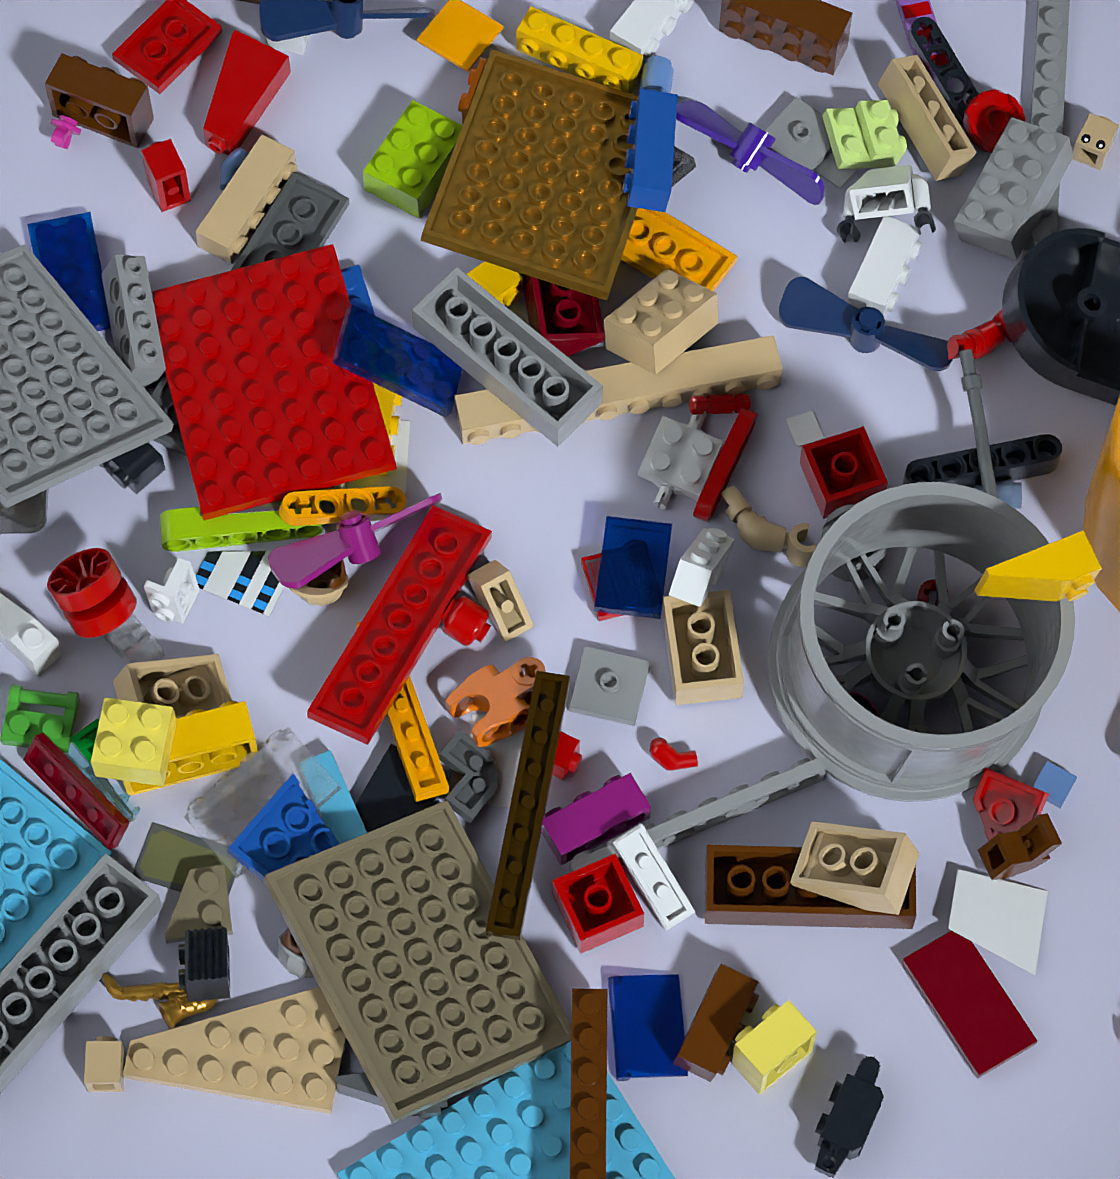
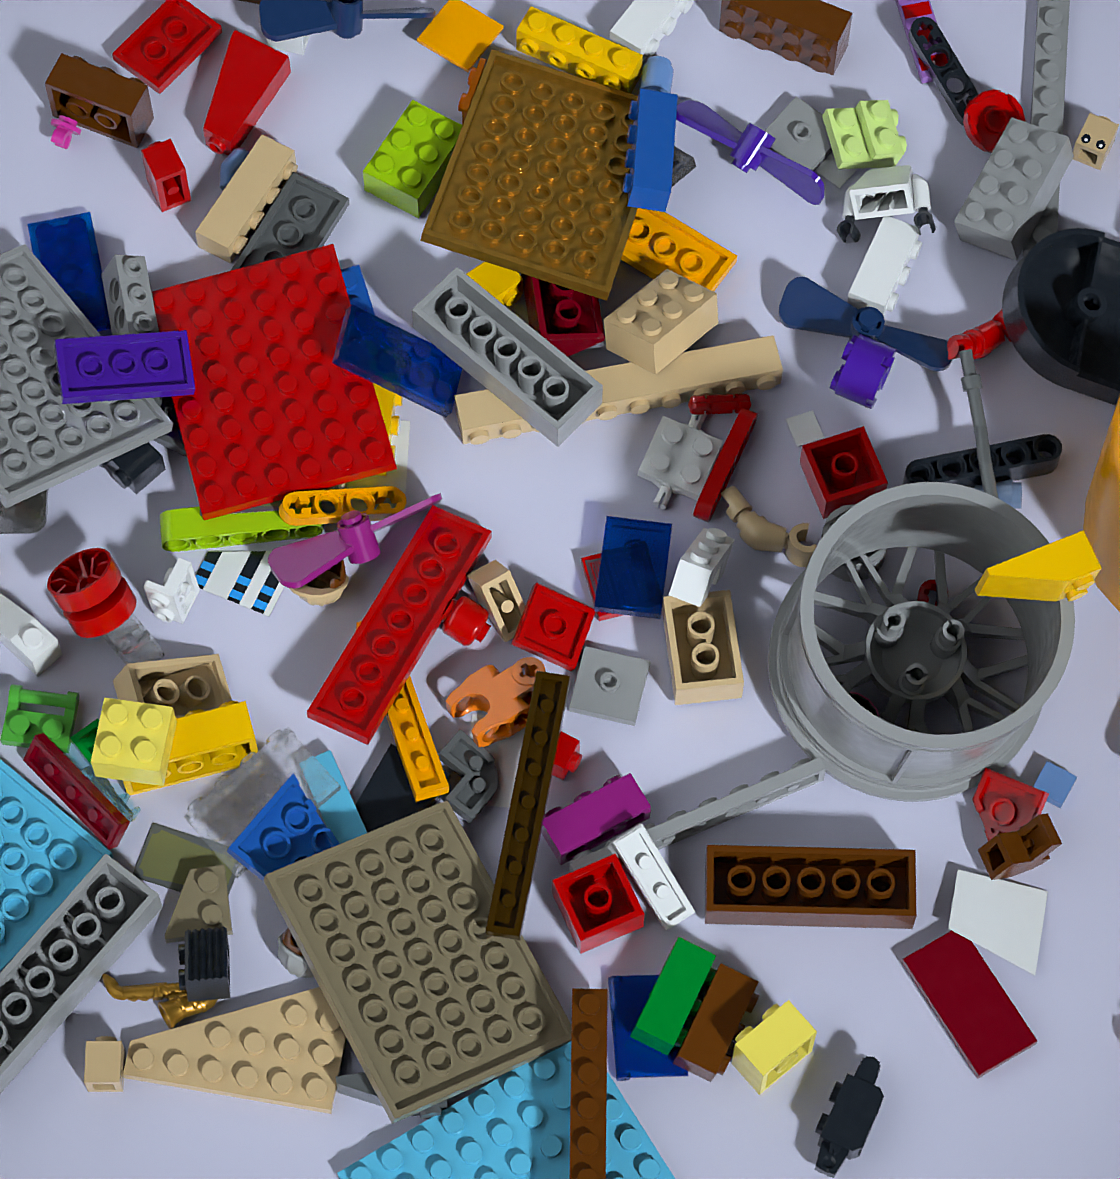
(124, 367): none -> dark purple plate
(553, 627): none -> red tile
(669, 758): red arm -> none
(674, 997): none -> green brick
(856, 866): tan slope -> none
(864, 371): none -> dark purple brick
(926, 117): tan brick -> none

